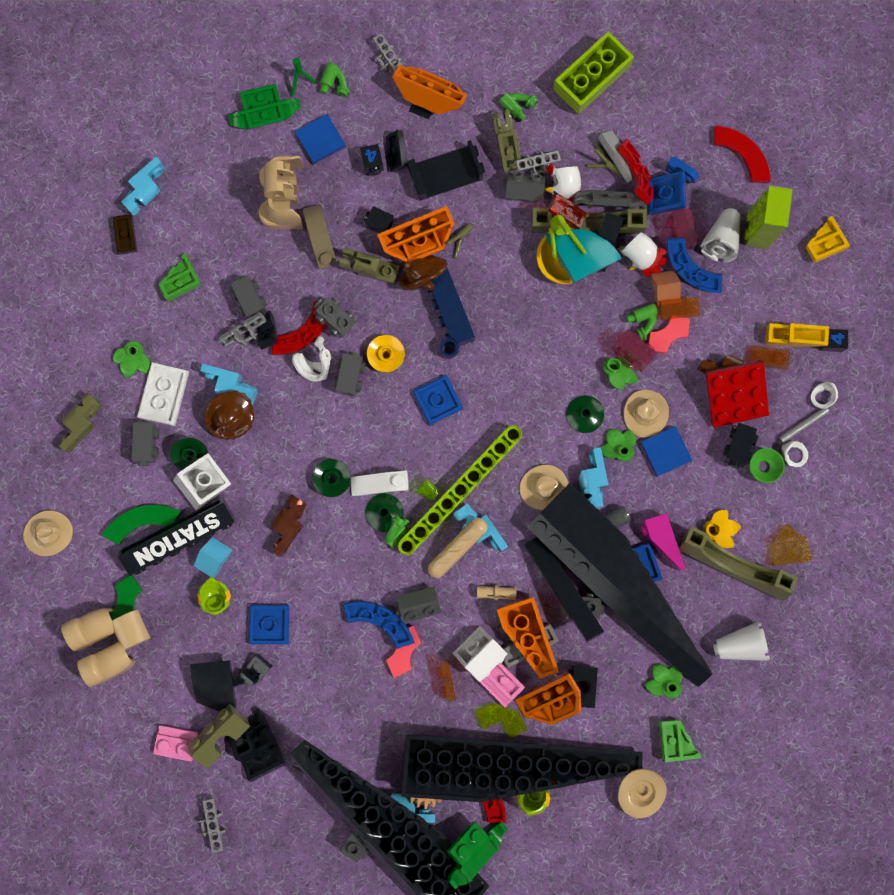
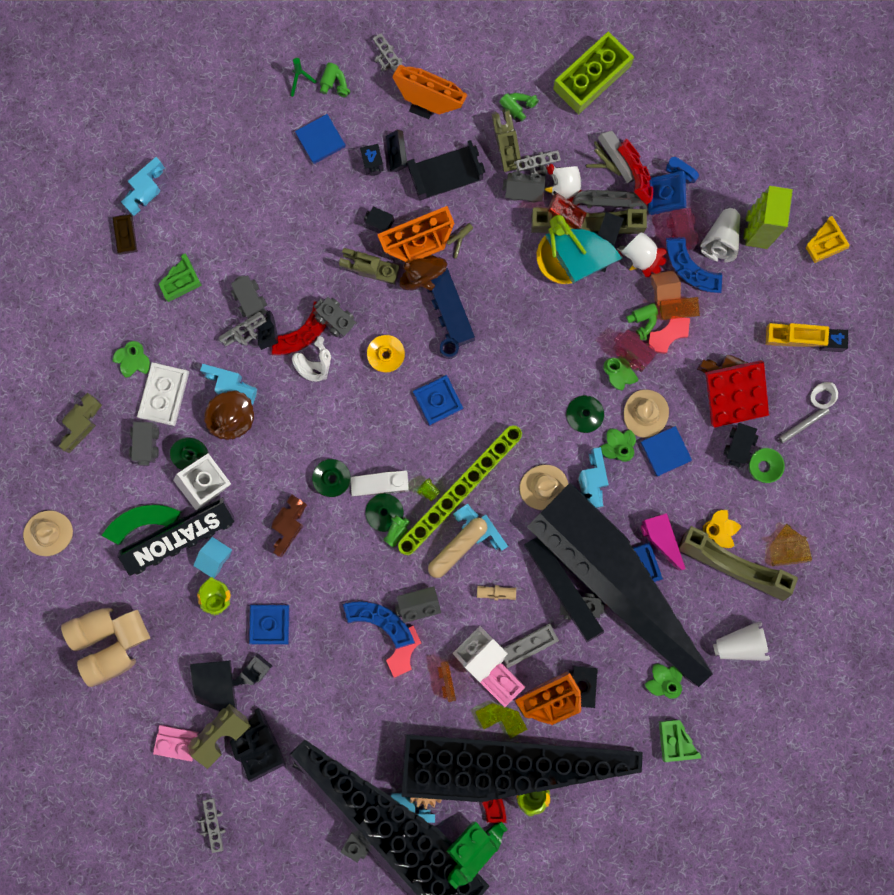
(127, 593): green tile -> none
(262, 108): green plate -> none
(279, 188): tan piece -> none
(319, 236): dark tan arch -> none
(351, 368): dark grey brick -> none
(525, 628): orange wedge -> none
(619, 516): dark grey piece -> none
(642, 793): tan hat -> none
(747, 149): red tile -> none
(771, 357): clear orange plate -> none
(786, 447): white piece -> none

